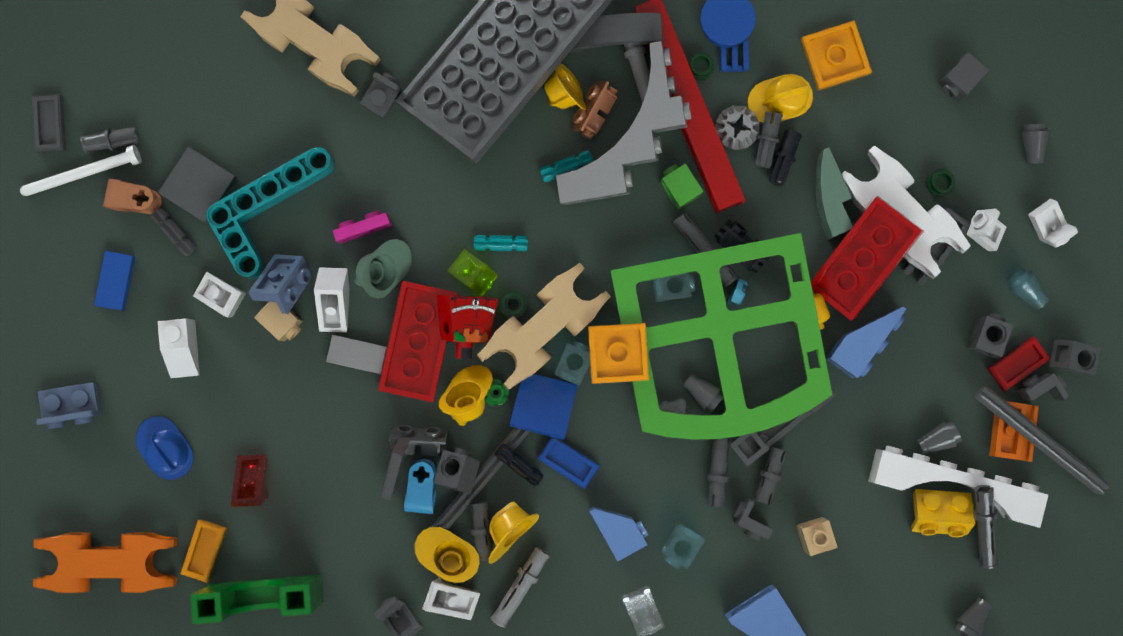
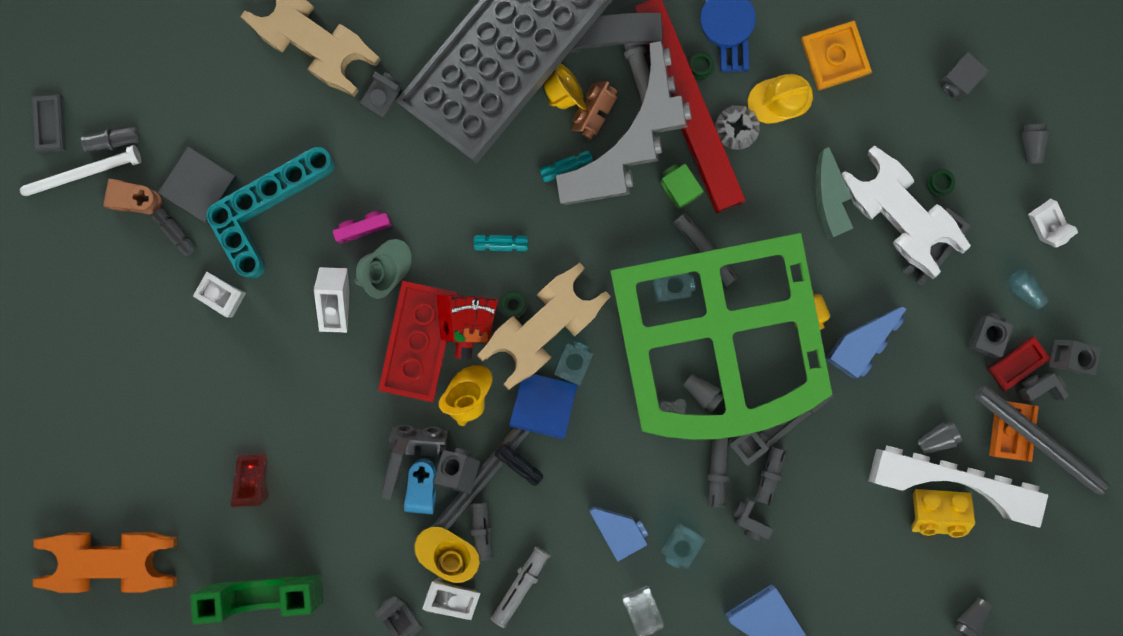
(69, 403): sand blue bracket -> none
(114, 280): blue tile -> none
(164, 448): blue piece -> none
(179, 347): white slope -> none
(203, 550): light orange tile -> none
(278, 324): tan brick -> none
(282, 281): sand blue bracket -> none
(356, 354): light grey tile -> none
(473, 273): clear neon green bracket -> none
(499, 399): green plate -> none
(507, 527): yellow piece -> none
(568, 462): blue tile -> none
(618, 353): light orange tile -> none
(736, 235): black hinge -> none
(737, 295): medium azure tile -> none
(768, 140): dark grey axle -> none
(785, 157): black axle -> none
(816, 536): tan brick -> none
(865, 258): red plate -> none
(985, 515): dark grey pin -> none
(987, 229): white bracket -> none

